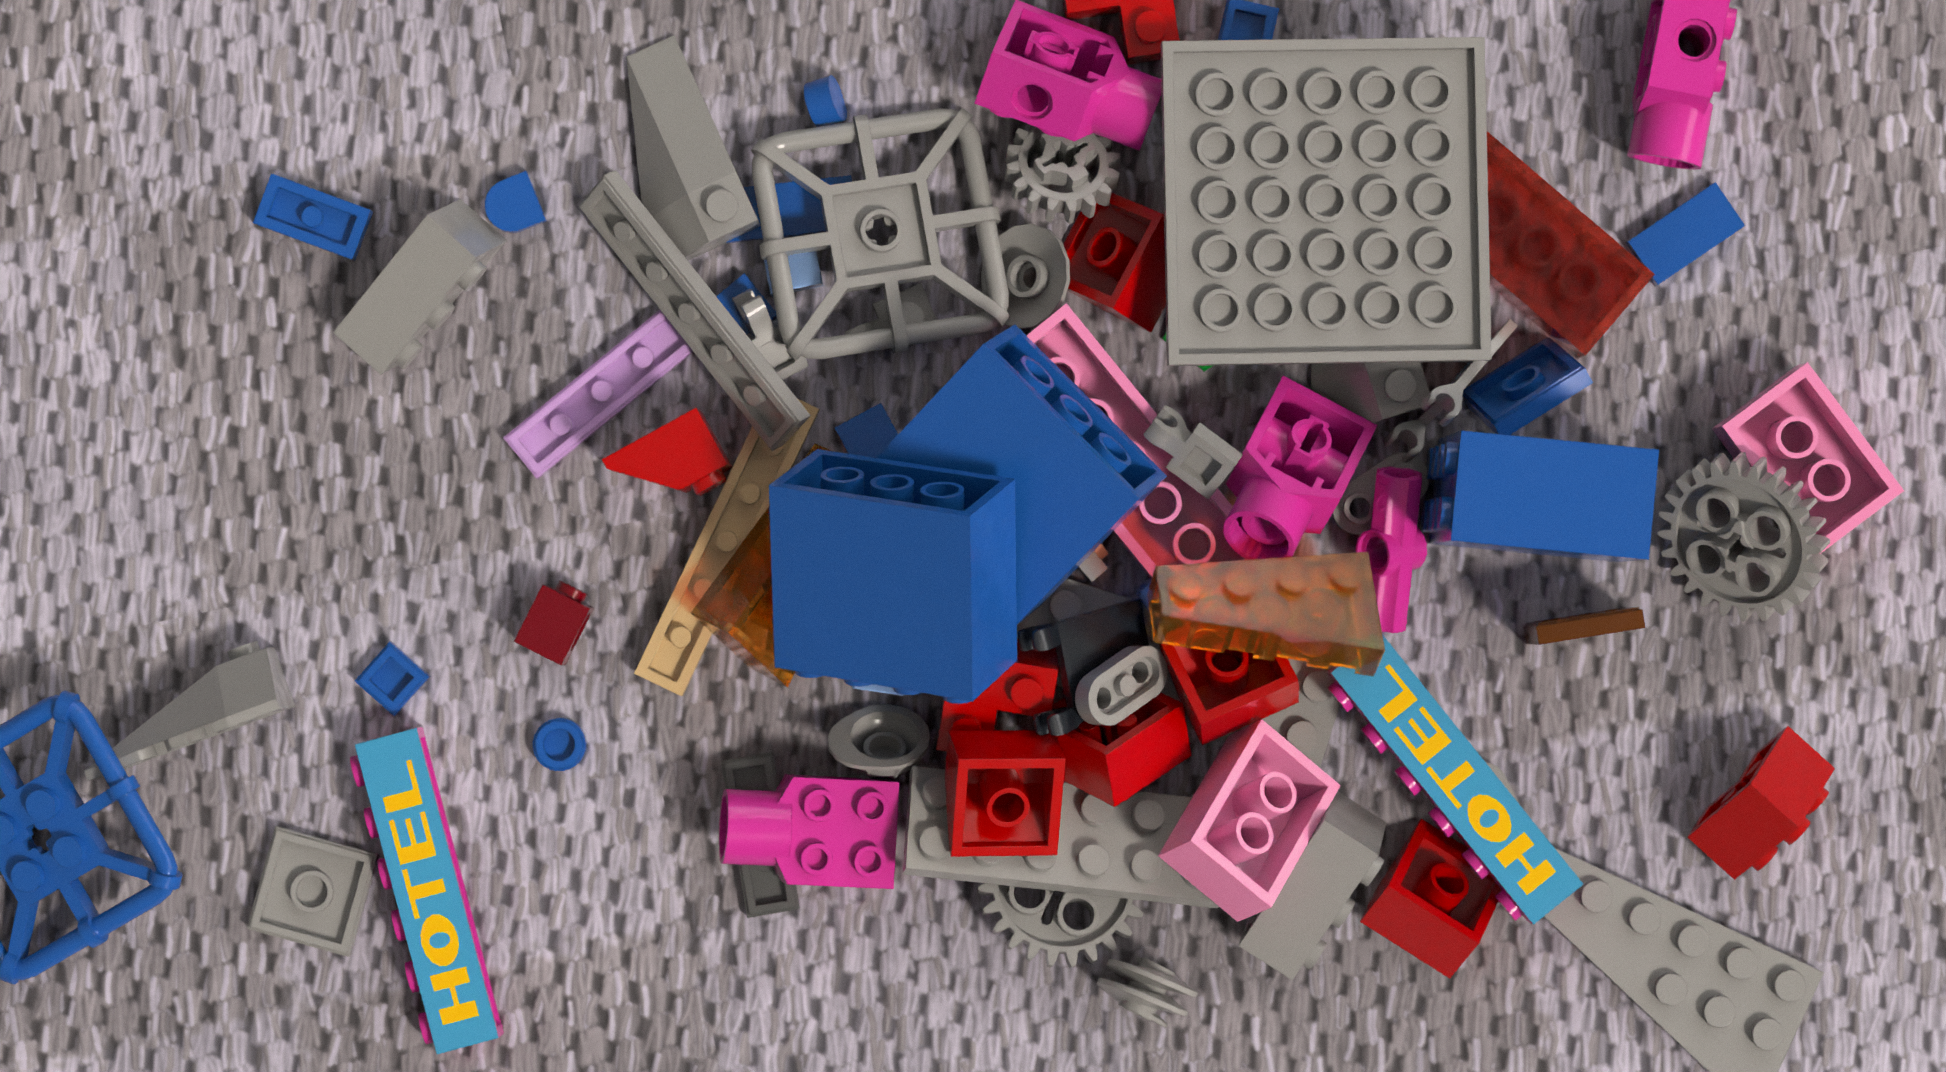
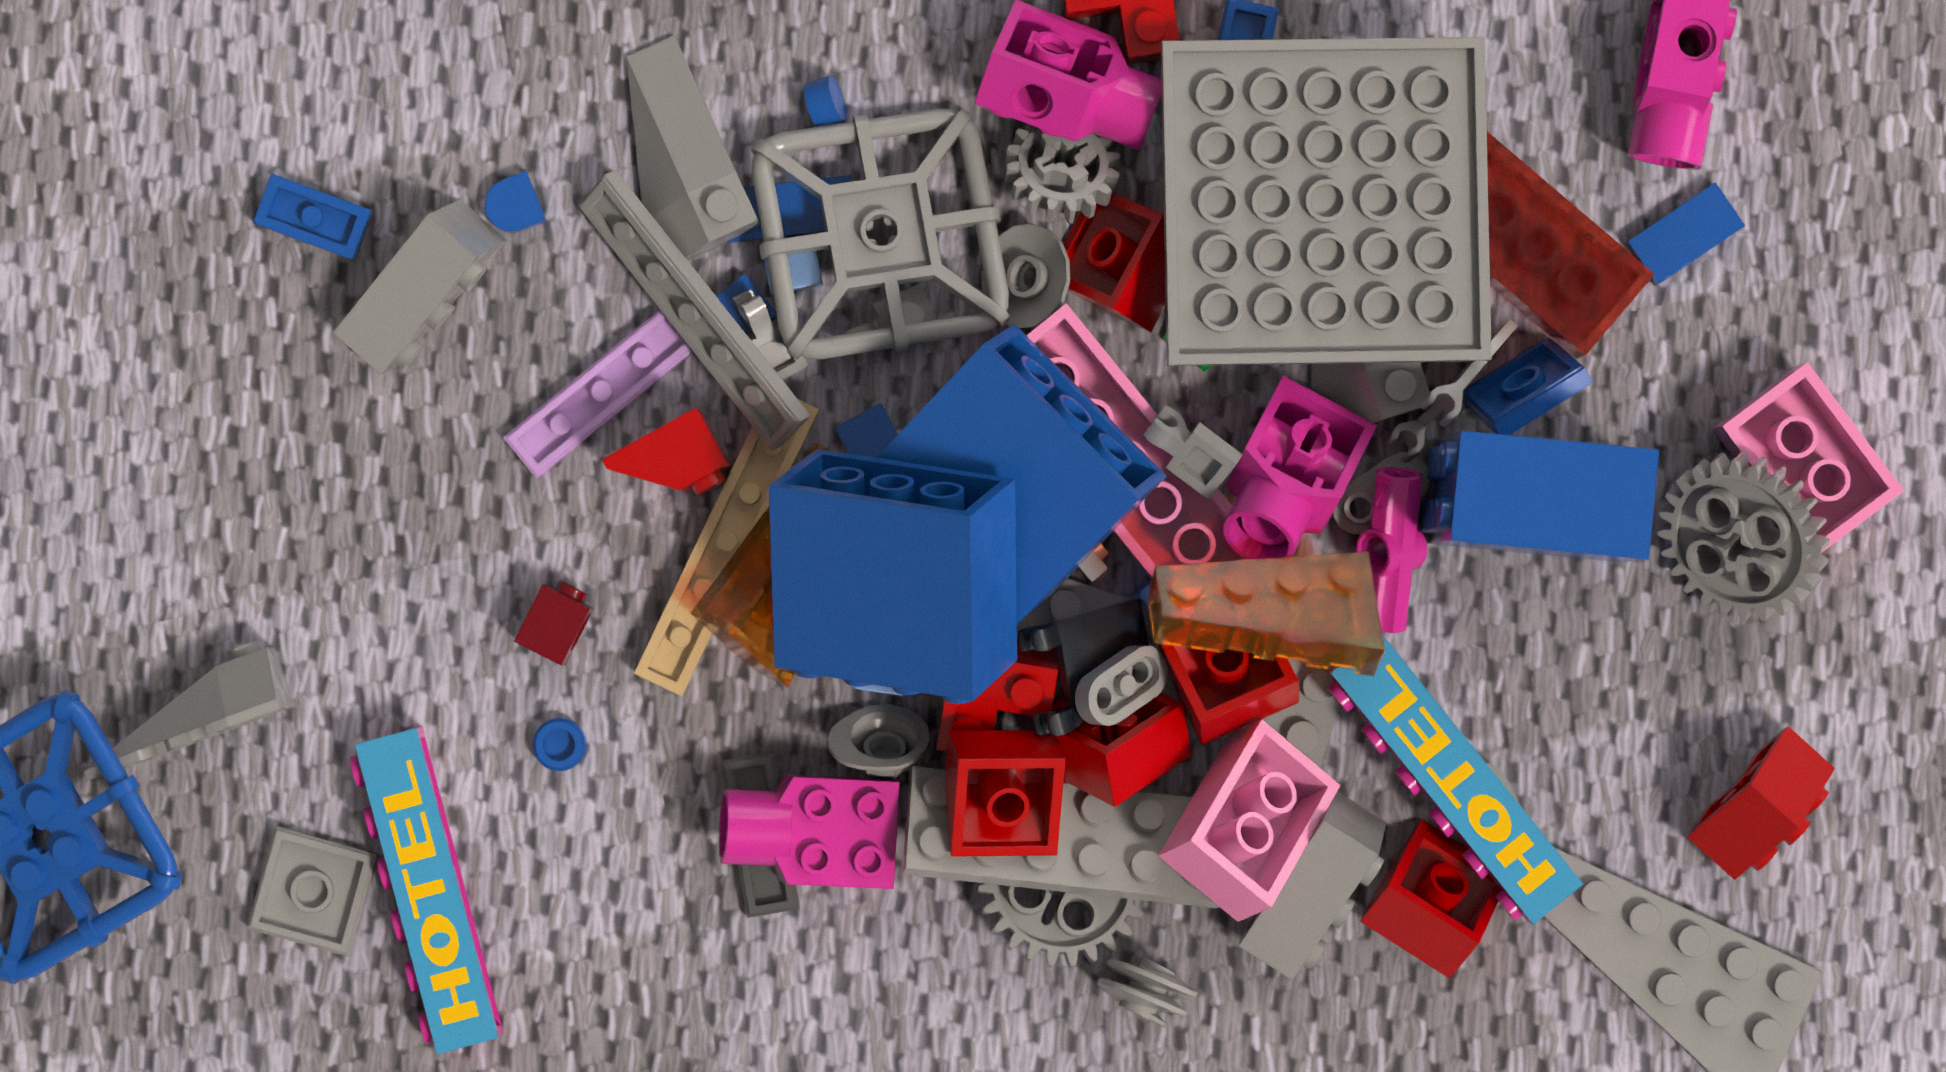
(392, 678): blue tile -> none
(1583, 625): reddish brown tile -> none

